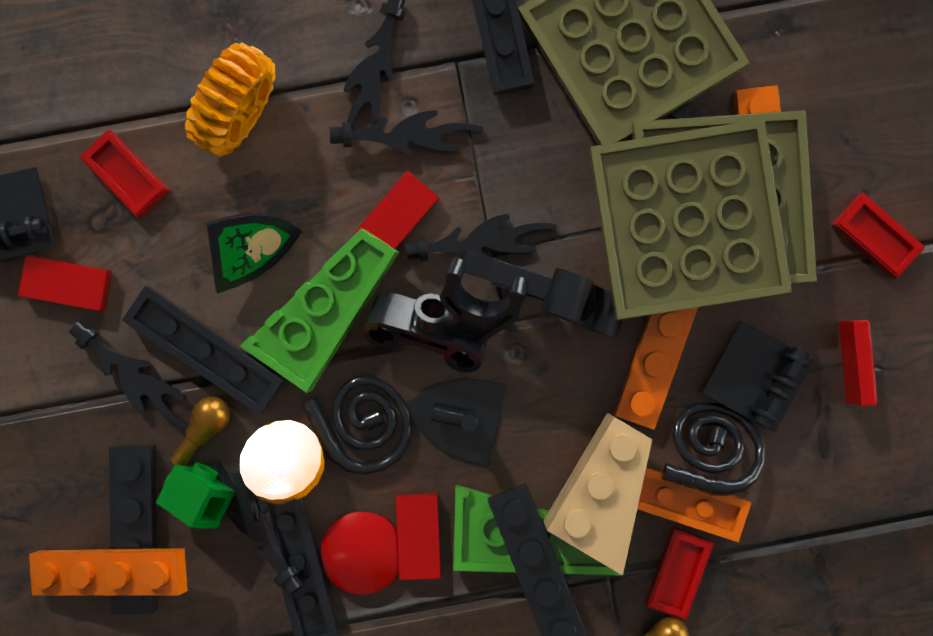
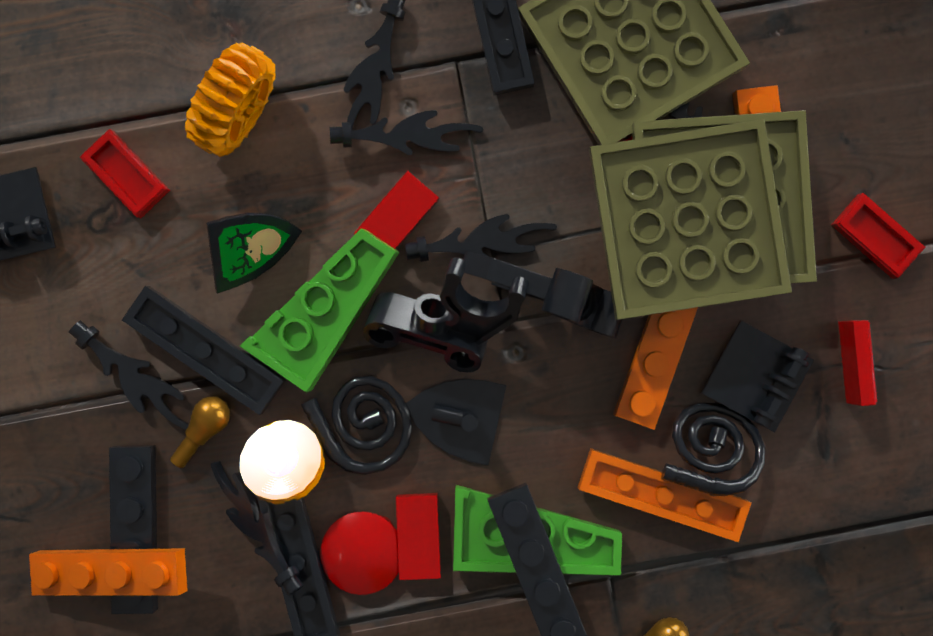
(65, 283): red tile -> none
(195, 496): green brick -> none
(603, 494): tan wedge -> none
(679, 573): red tile -> none

